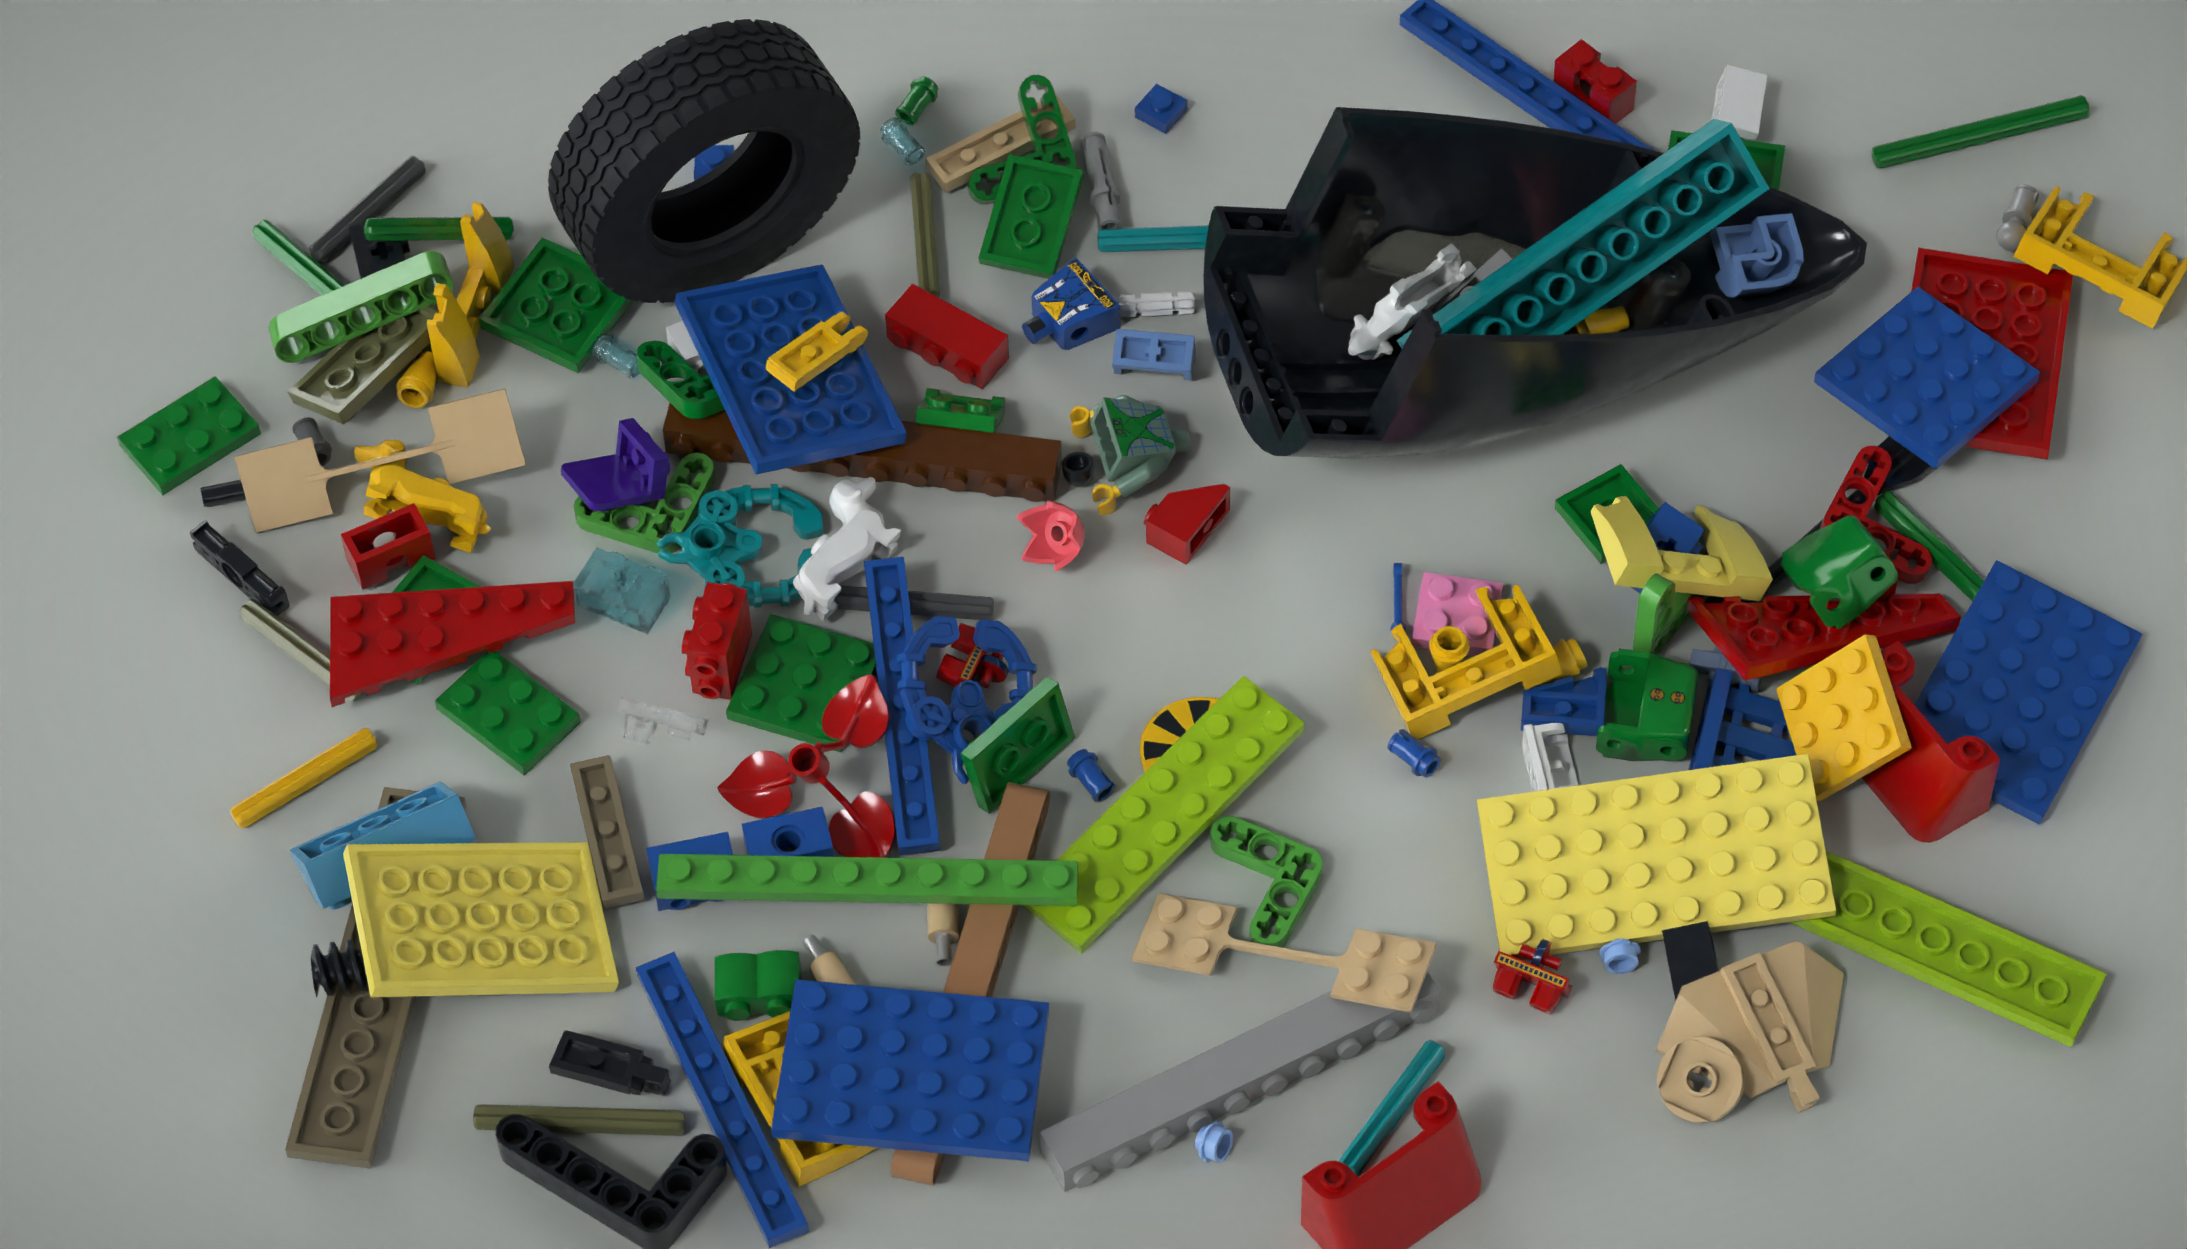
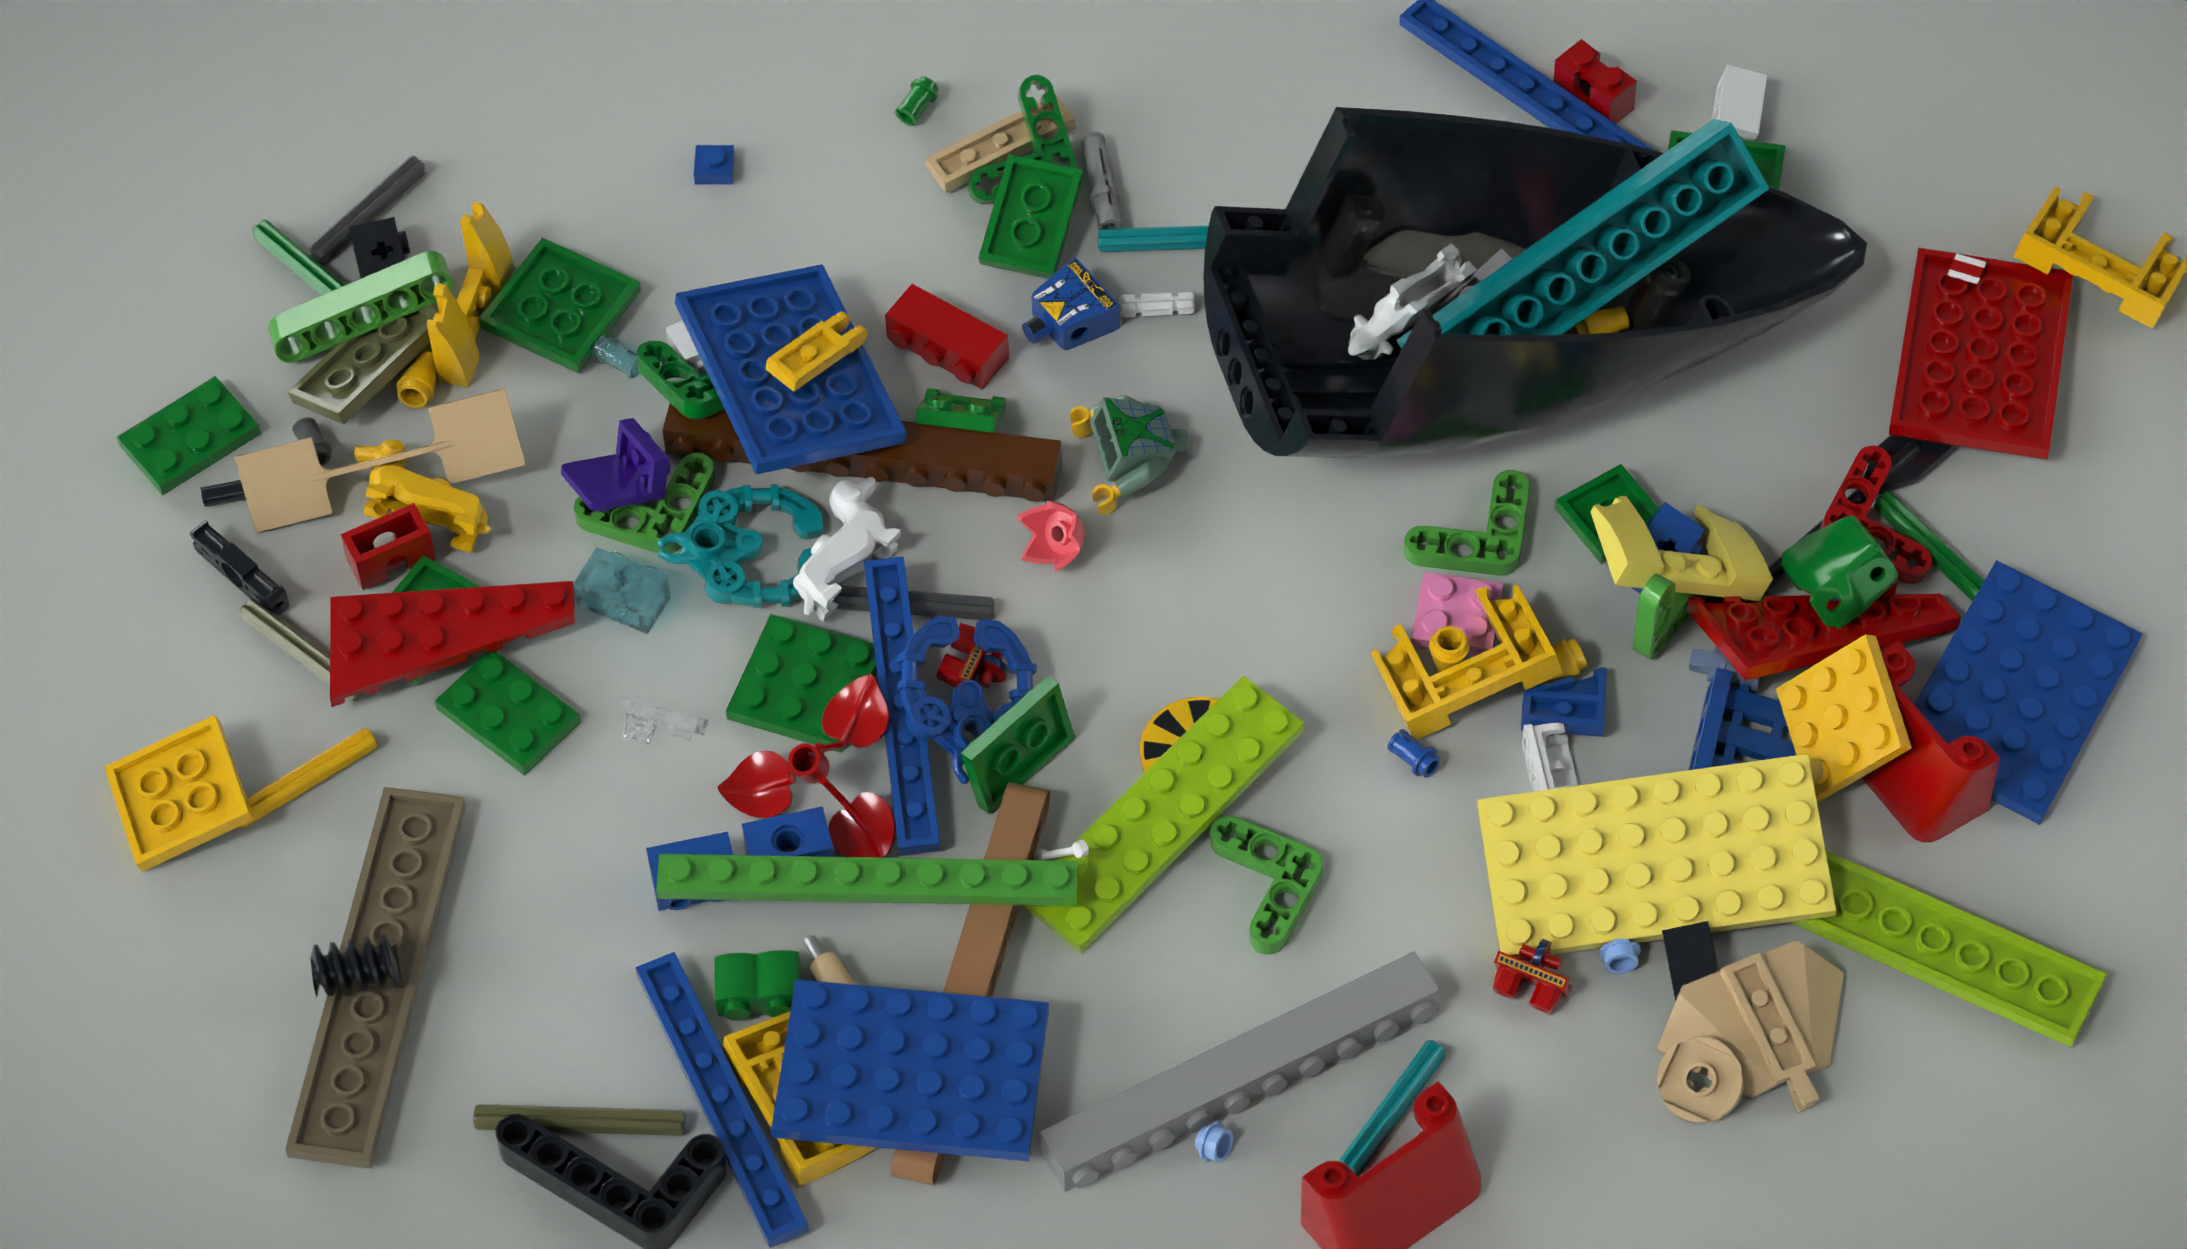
(178, 793): none -> yellow plate
(421, 818): dark azure slope -> none
(424, 228): green axle -> none
(479, 919): light yellow plate -> none
(607, 832): dark tan plate -> none
(607, 1065): black hinge -> none
(667, 112): black tyre -> none
(717, 640): red brick -> none
(896, 134): clear light blue pin -> none
(924, 233): olive axle -> none
(943, 929): tan piece -> none
(1078, 468): black hinge -> none
(1079, 849): none -> white hinge
(1085, 768): blue pin -> none
(1154, 352): medium blue hinge -> none
(1161, 108): blue plate -> none
(1186, 520): red slope -> none
(1373, 970): tan hinge -> none
(1397, 575): blue hinge -> none
(1493, 541): none -> bright green beam
(1647, 708): green piece -> none
(1758, 255): medium blue brick -> none
(1926, 377): blue plate -> none
(1966, 268): none -> sticker
(1980, 131): green axle -> none
(2017, 217): light grey pin -> none

